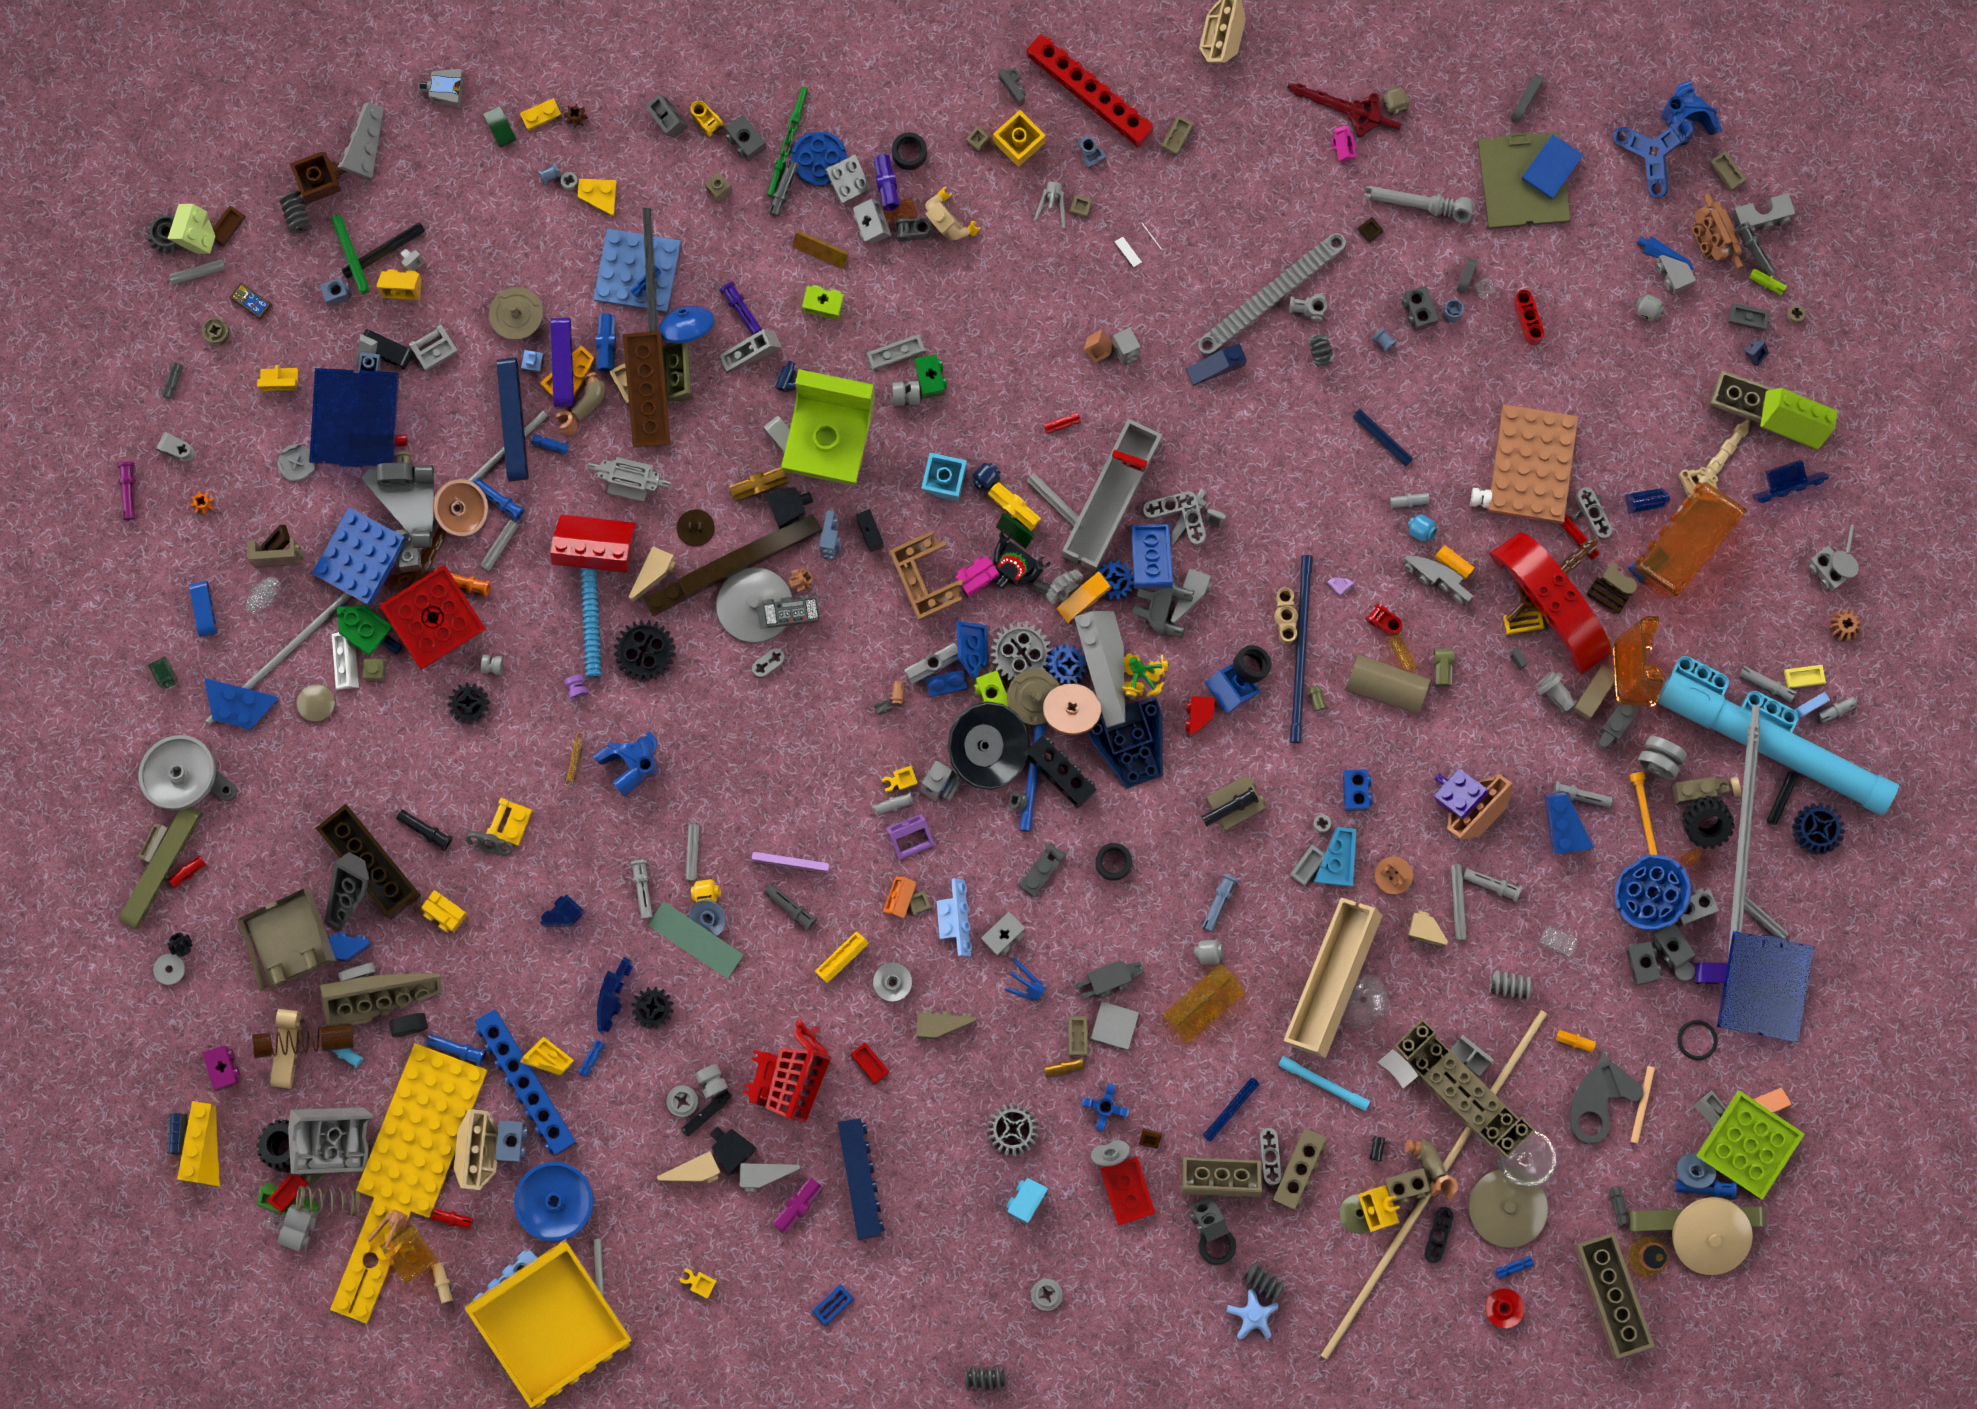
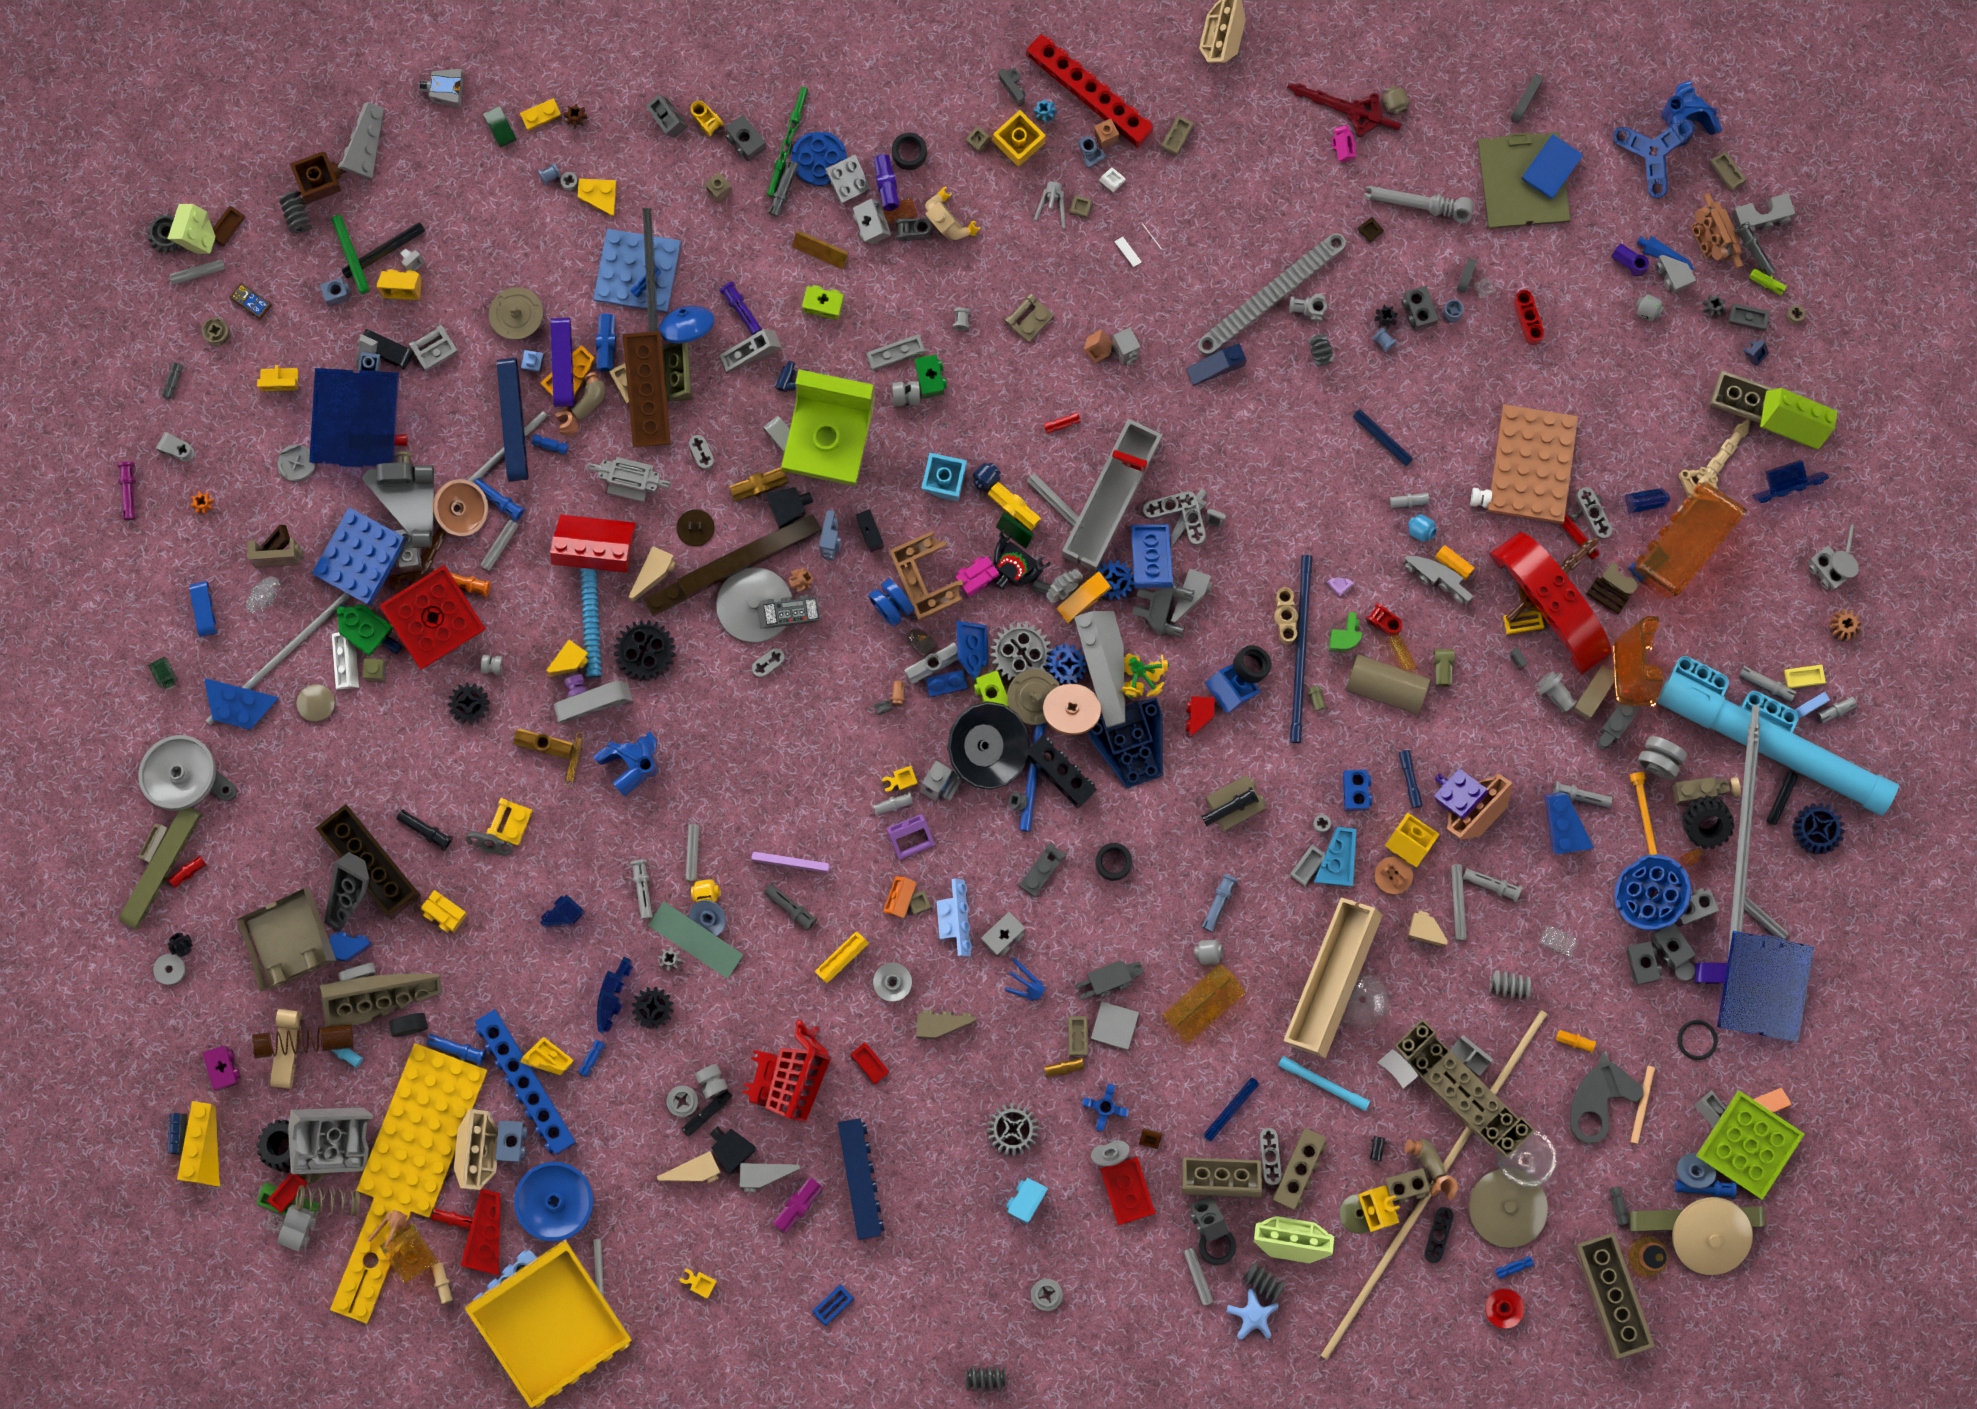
(483, 1238): none -> red wing
(531, 741): none -> pearl gold piece
(568, 660): none -> yellow slope
(592, 701): none -> light grey beam
(675, 958): none -> light grey gear
(705, 450): none -> light grey beam
(891, 602): none -> blue wheel
(921, 642): none -> clear smoke rock
(961, 319): none -> light grey bush
(1033, 322): none -> dark tan plate
(1045, 106): none -> dark azure gear
(1106, 133): none -> nougat brick
(1112, 179): none -> white tile
(1198, 1276): none -> light grey axle
(1293, 1239): none -> yellowish green wedge
(1347, 639): none -> bright green brick
(1386, 322): none -> black gear
(1412, 840): none -> yellow slope
(1413, 791): none -> dark blue piece
(1629, 258): none -> dark purple piece
(1709, 305): none -> dark grey gear

